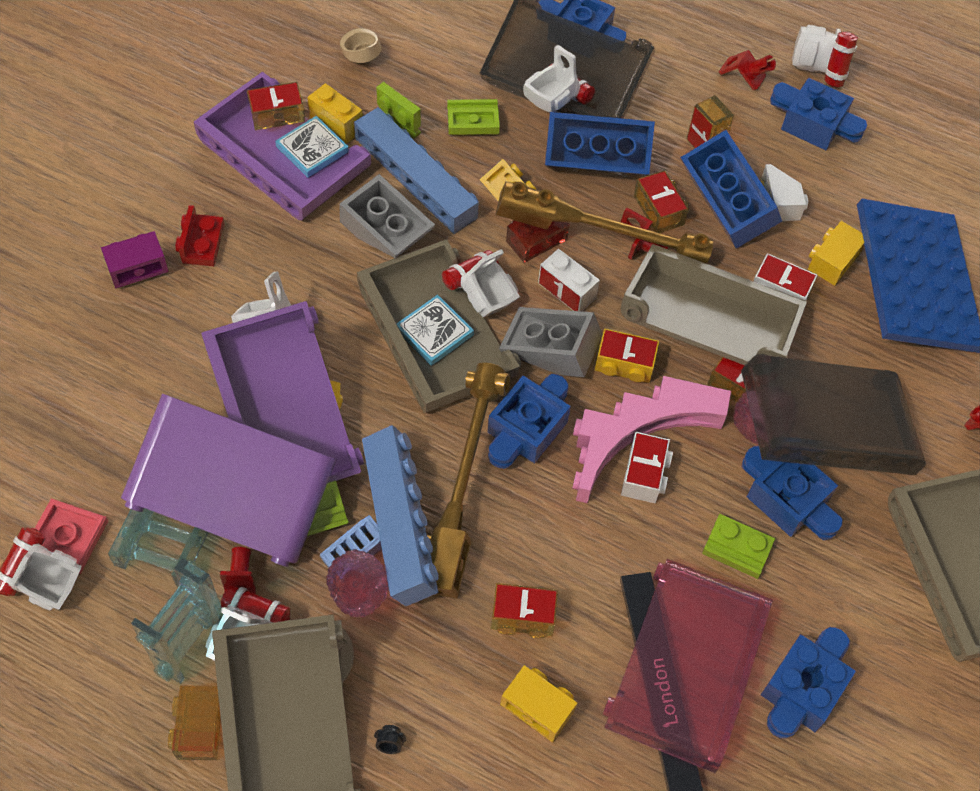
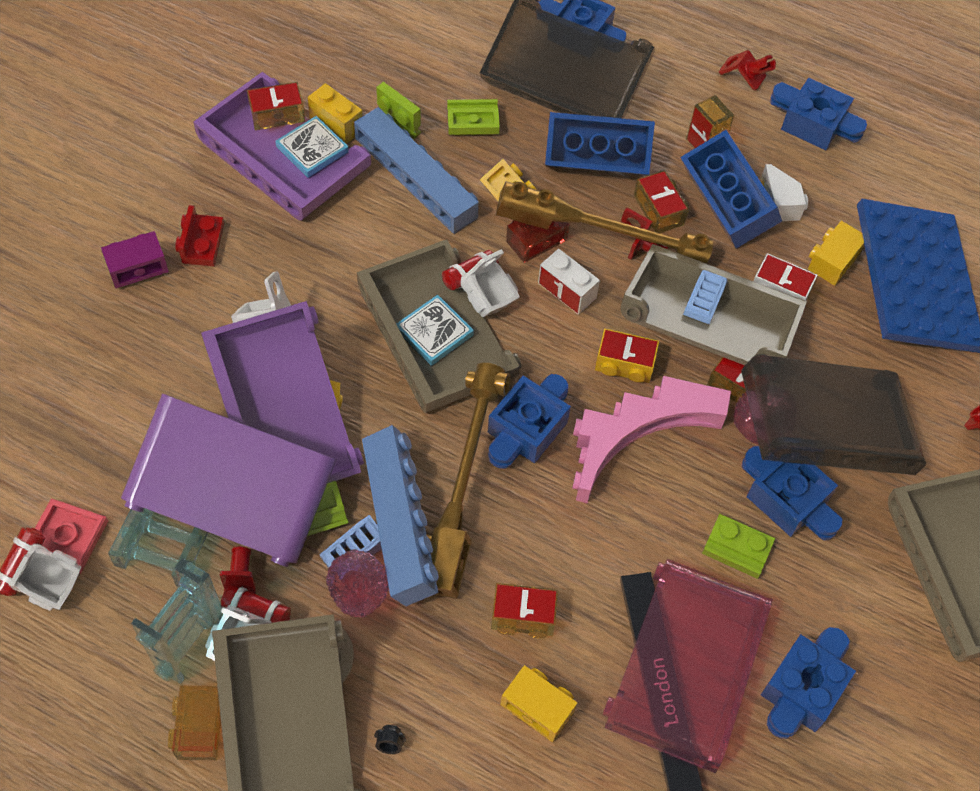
(360, 45): tan hat -> none
(383, 217): light grey slope -> none
(554, 339): light grey slope -> none
(558, 85): white piece -> none
(646, 467): brick -> none
(705, 295): none -> light blue slope
(825, 52): white piece -> none

